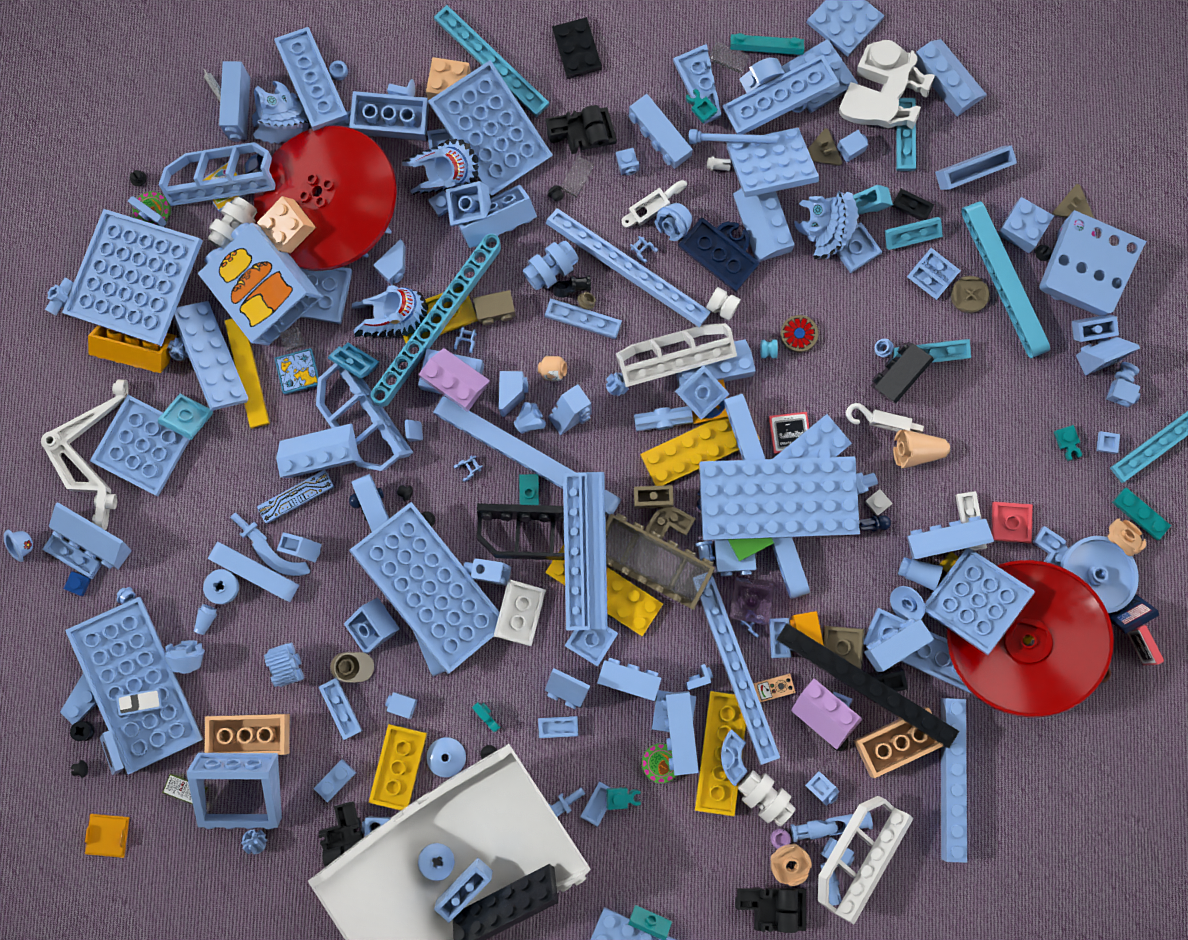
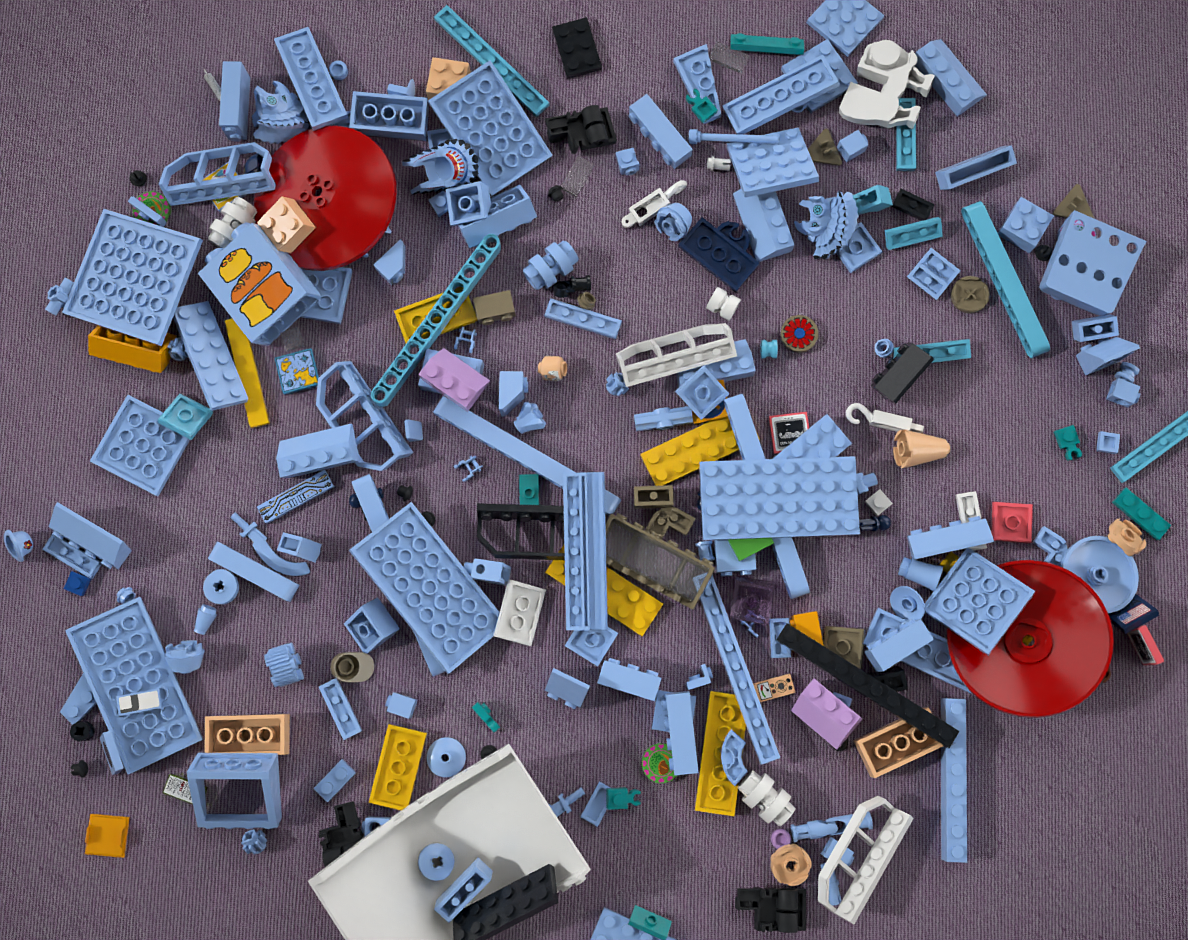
(58, 442): white piece -> none
(354, 360): dark azure slope -> none
(394, 312): light blue piece -> none
(558, 727): light blue plate -> none
(572, 409): light blue wedge -> none
(628, 267): light blue plate -> none
(641, 240): light blue piece -> none
(761, 73): light blue brick -> none
(823, 788): light blue bracket -> none

